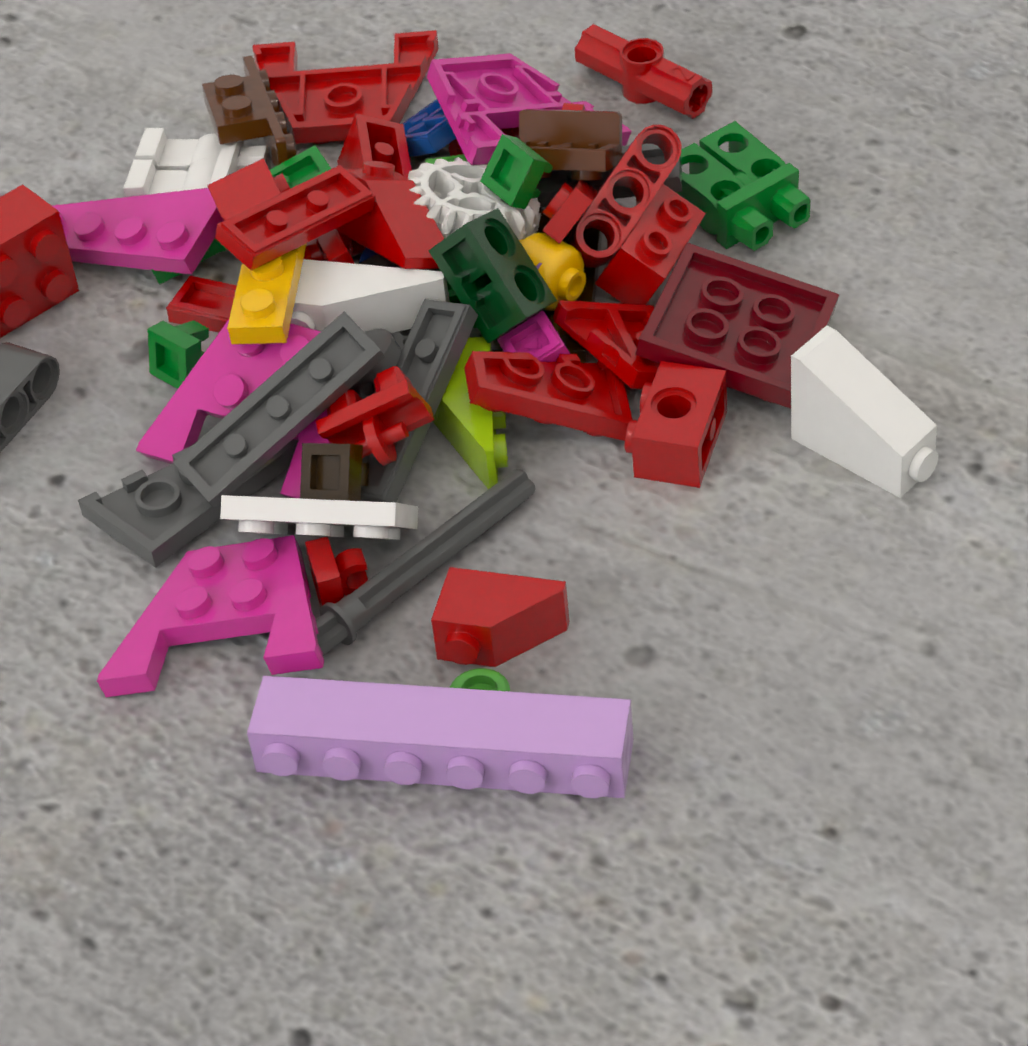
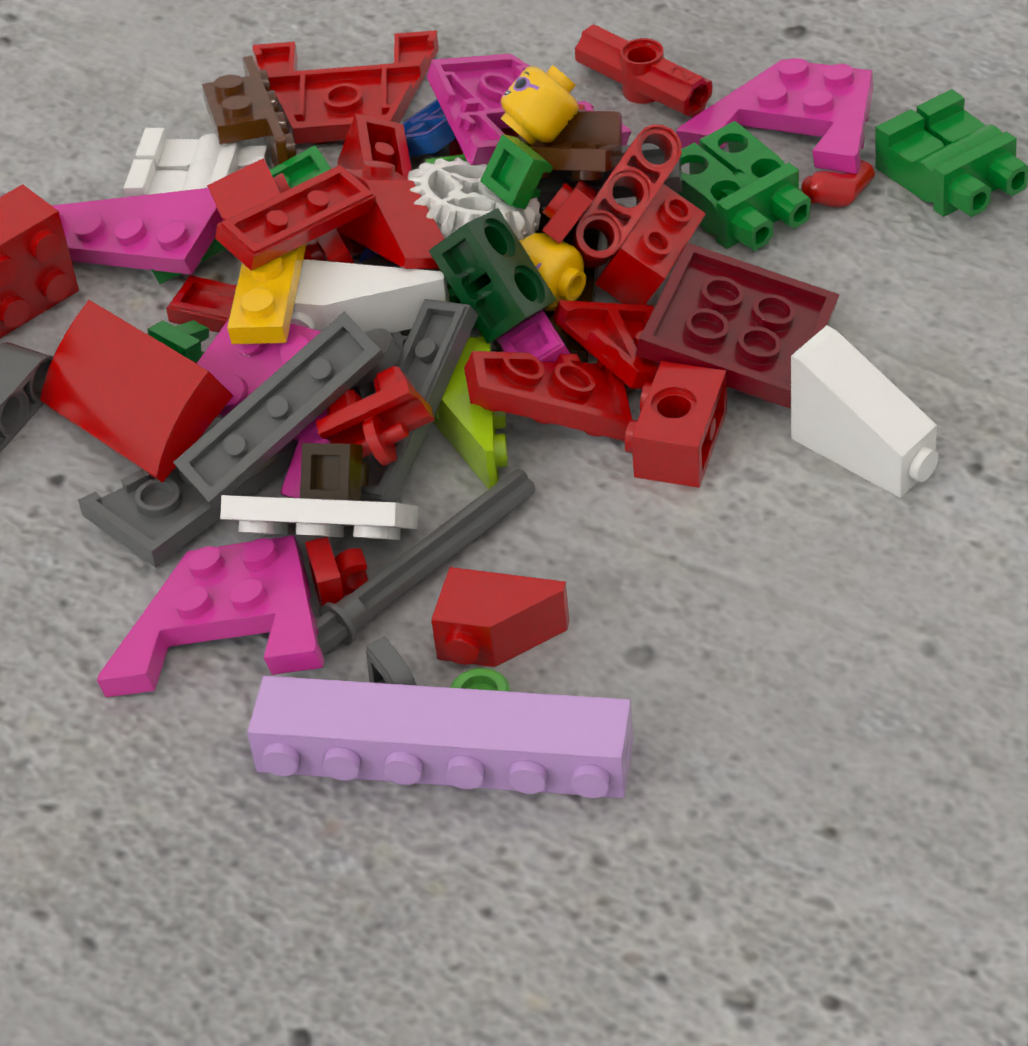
(131, 391): none -> red slope
(386, 664): none -> dark grey tile
(539, 104): none -> yellow head
(798, 100): none -> dark pink wing
(836, 188): none -> red arm
(949, 156): none -> green hips

